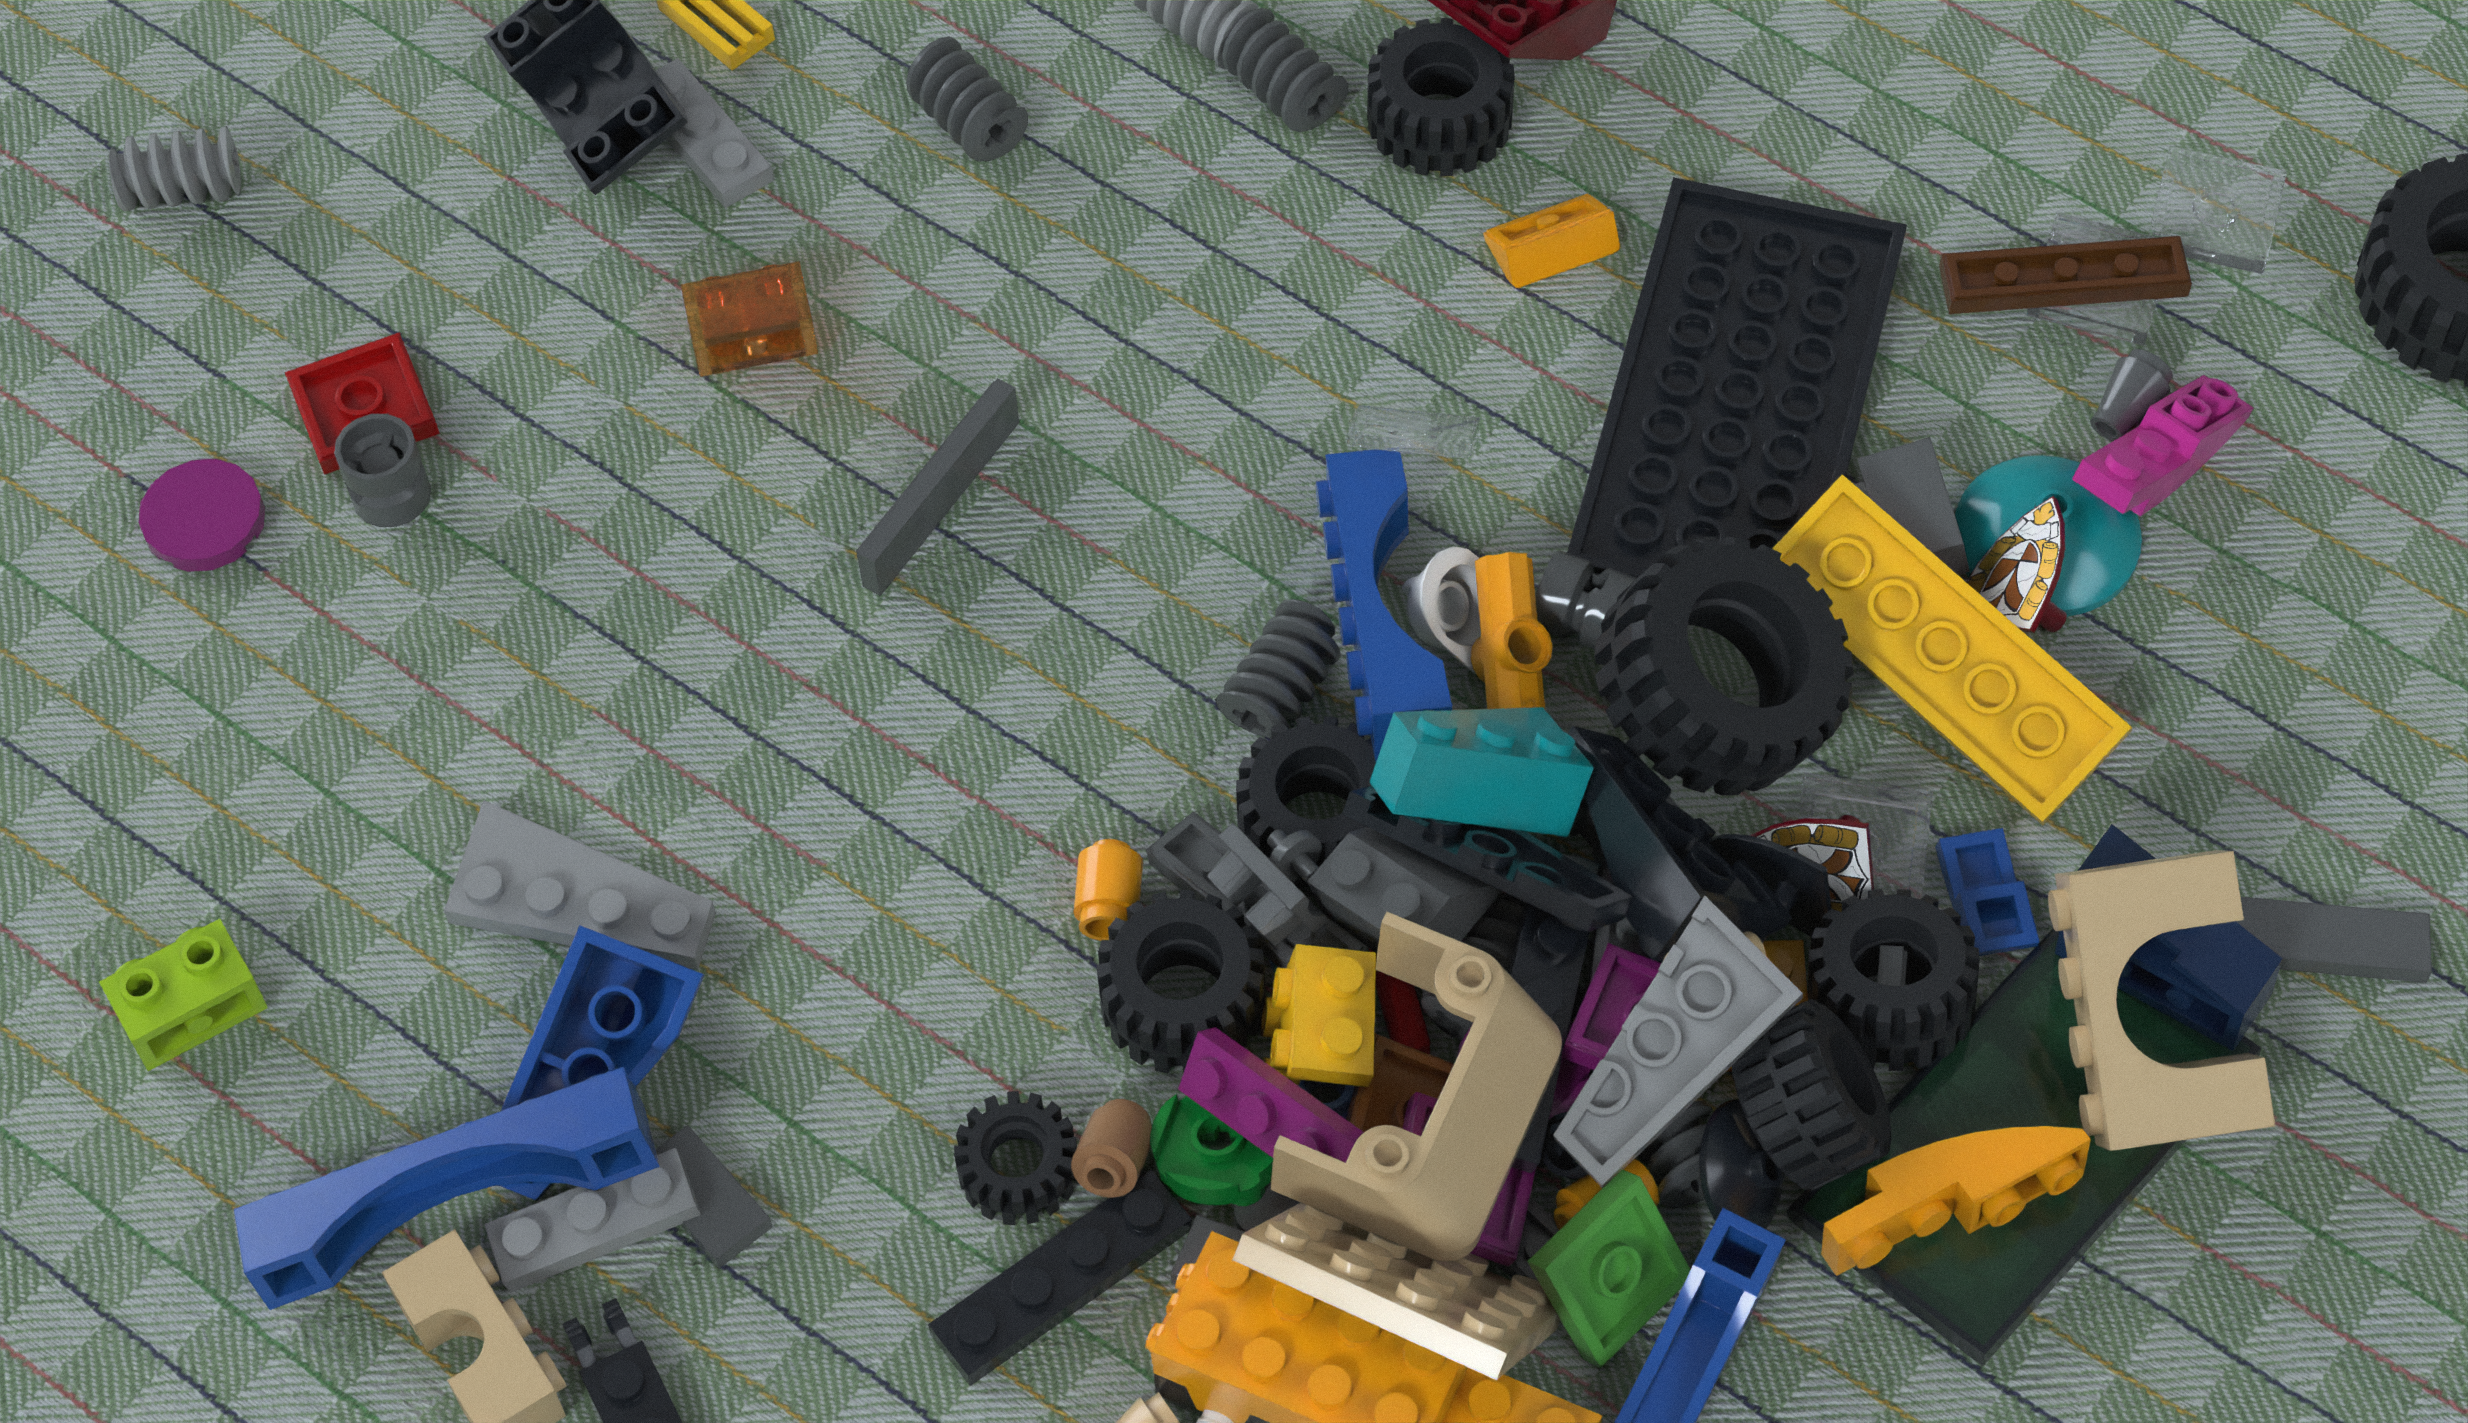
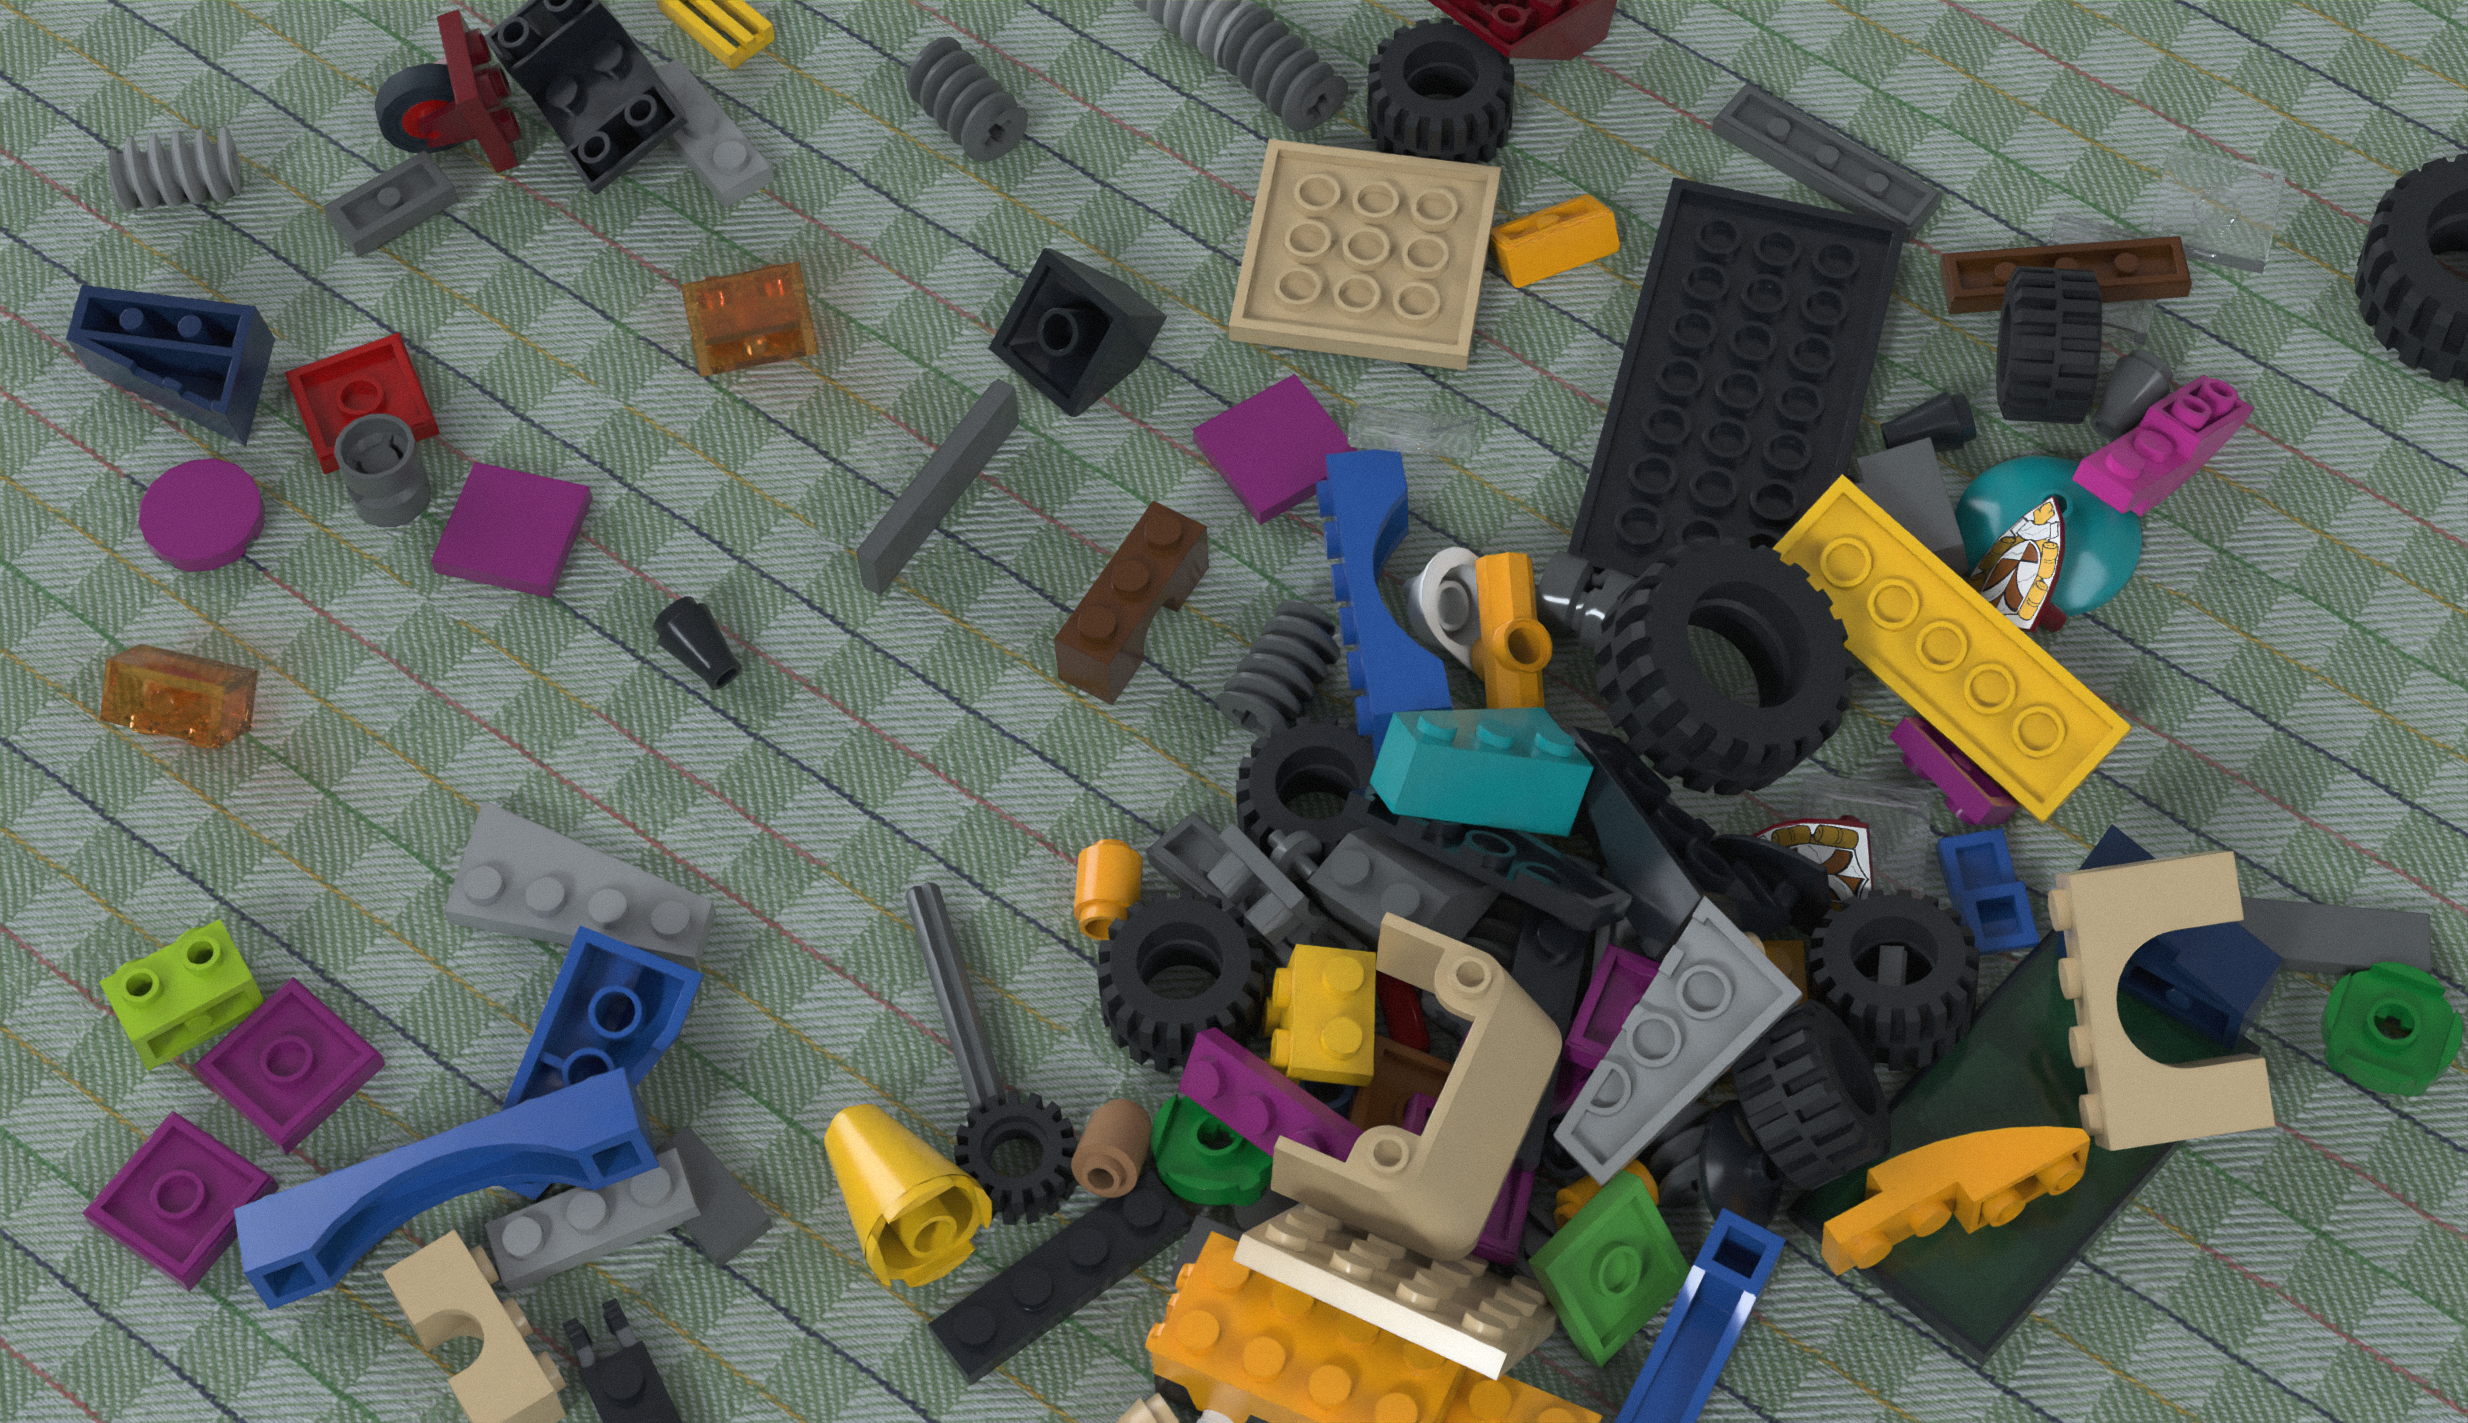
(177, 352): none -> dark blue wedge
(178, 695): none -> clear orange brick
(178, 1200): none -> magenta tile
(289, 1065): none -> magenta tile
(391, 203): none -> dark grey plate
(451, 100): none -> dark red plate
(512, 529): none -> magenta tile
(694, 639): none -> black cone
(903, 1197): none -> yellow cone
(954, 995): none -> dark grey axle
(1075, 331): none -> black slope
(1108, 629): none -> reddish brown arch
(1272, 447): none -> magenta tile
(1366, 254): none -> tan plate
(1825, 161): none -> dark grey tile
(1941, 418): none -> black cone
(1968, 789): none -> magenta plate
(2049, 345): none -> black tyre
(2383, 1063): none -> green plate

